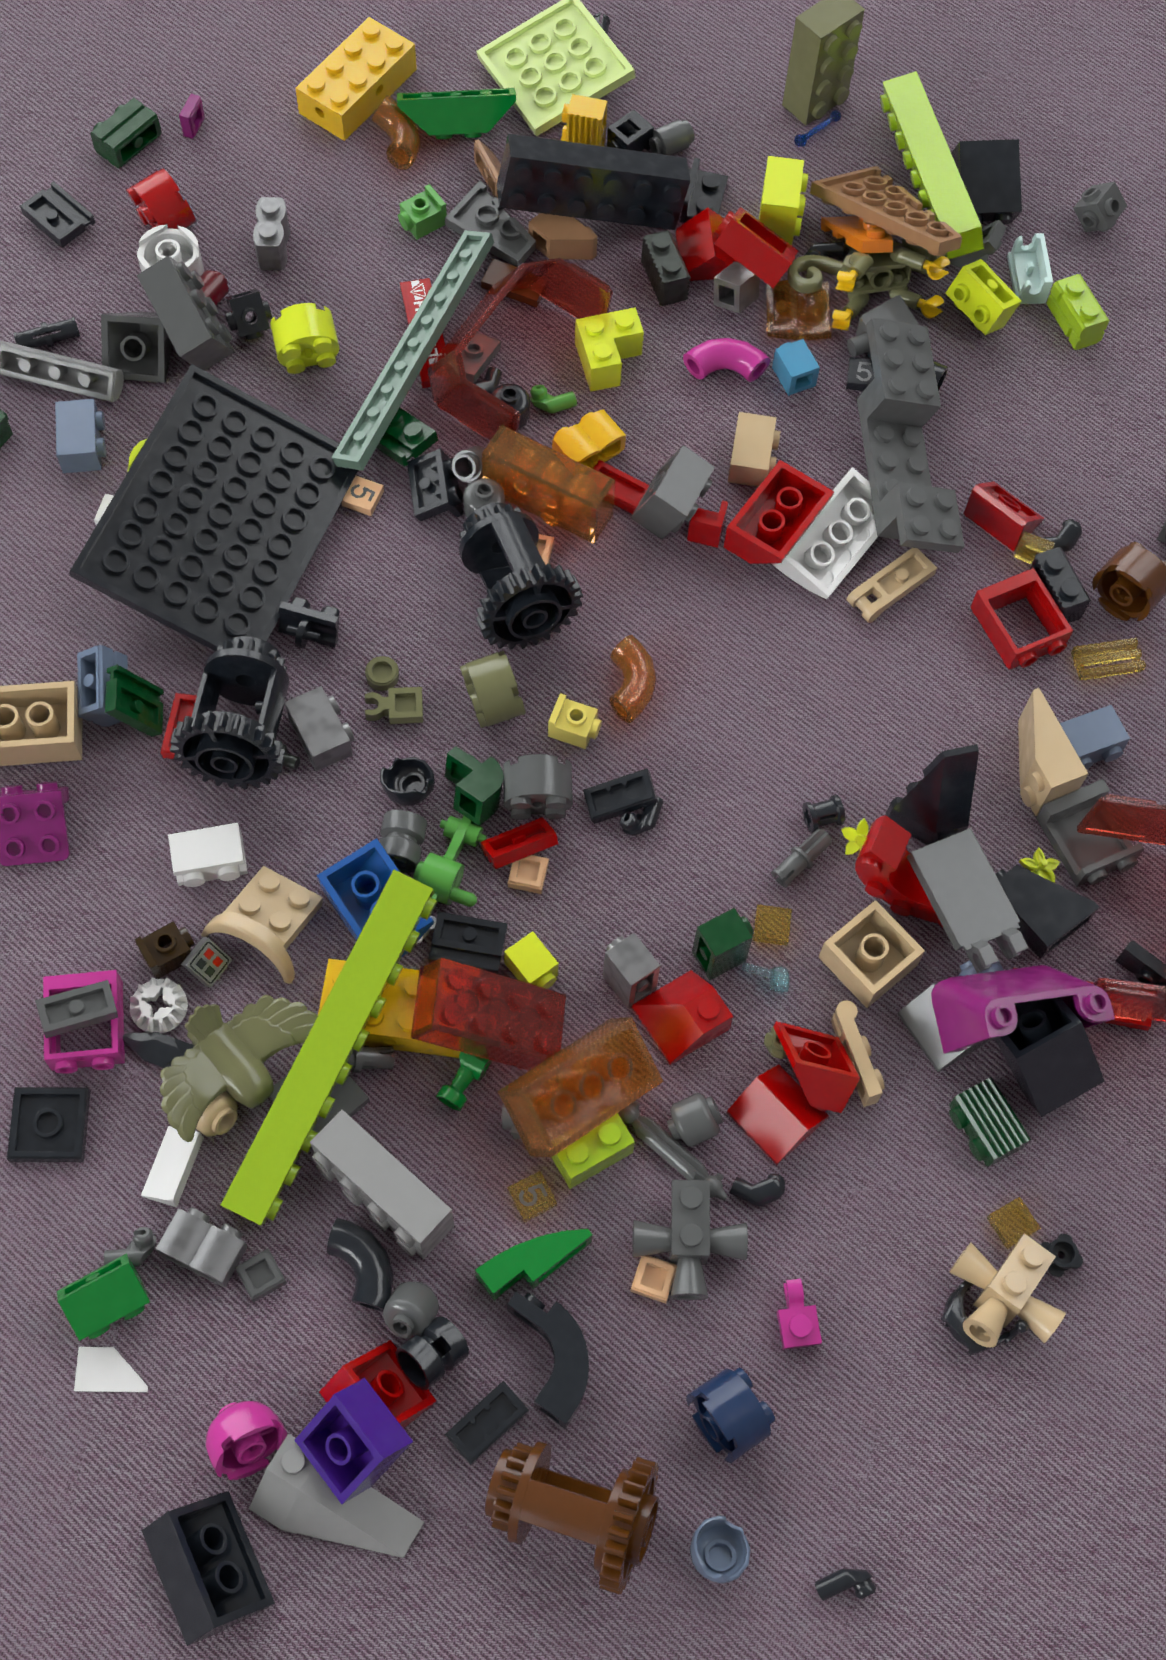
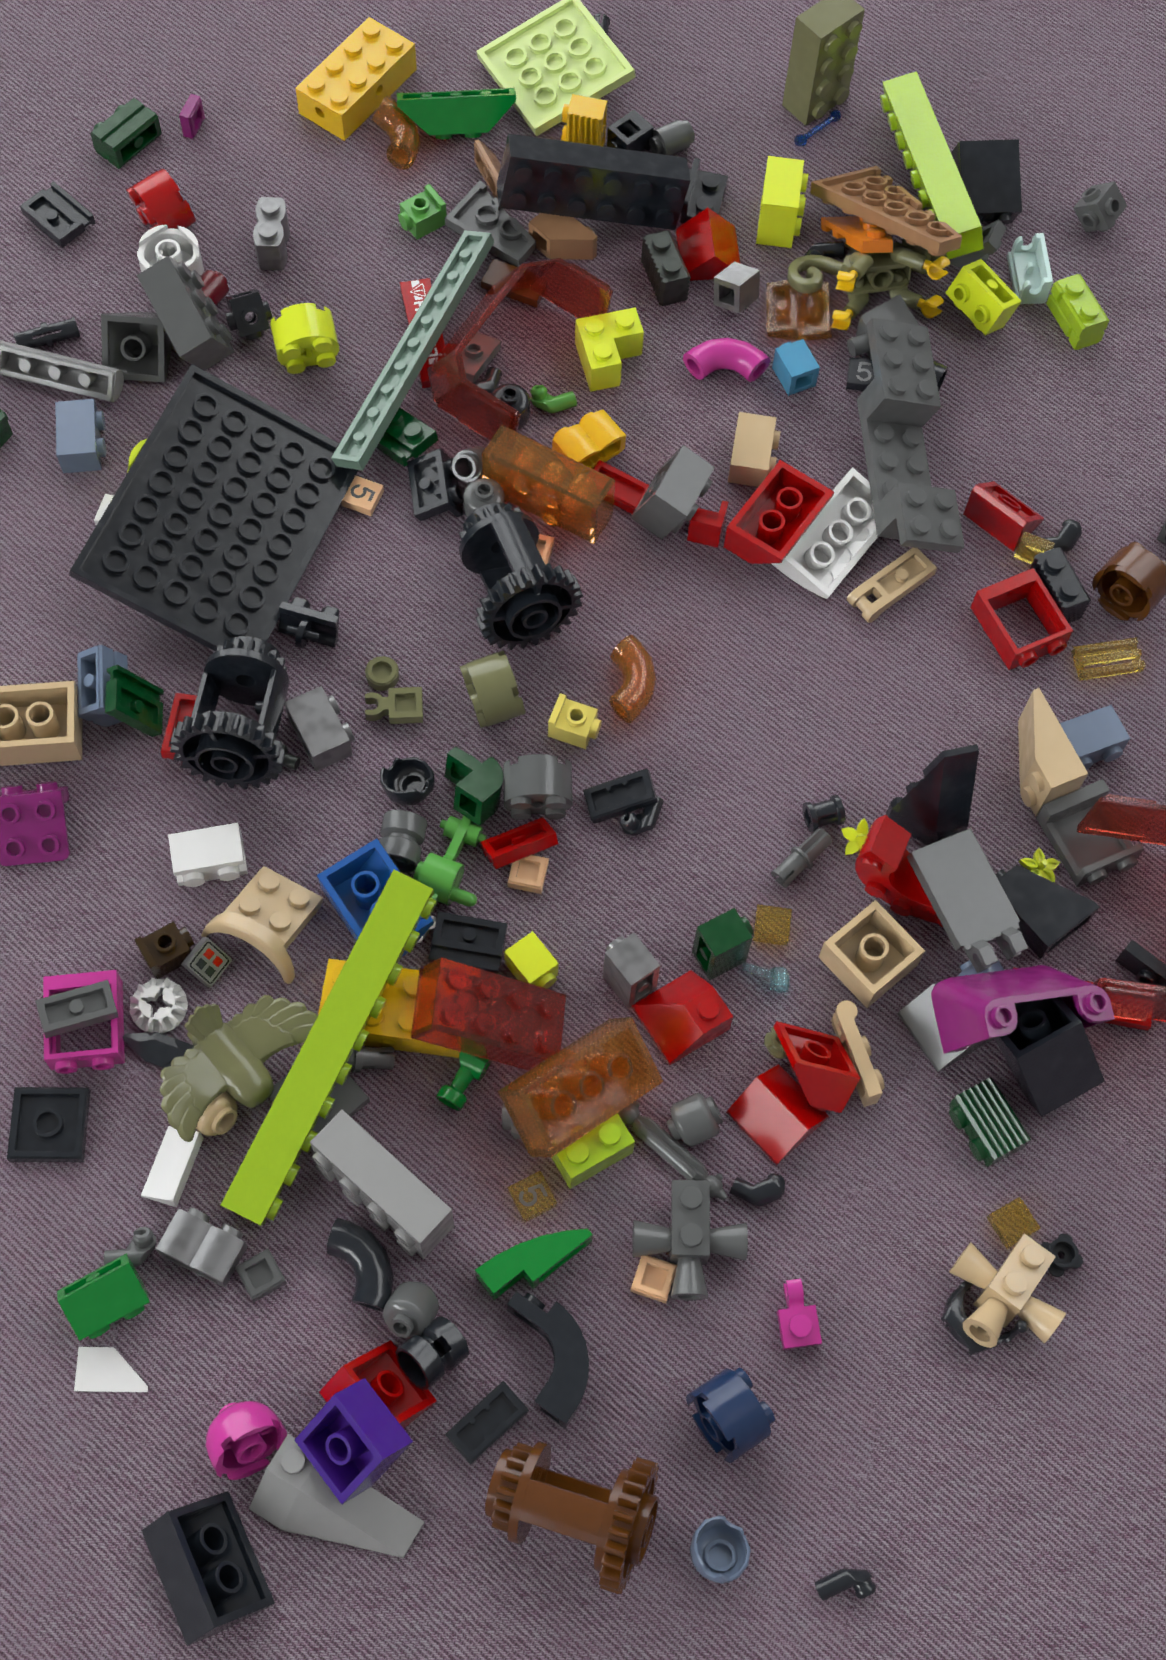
(755, 246): red window -> none

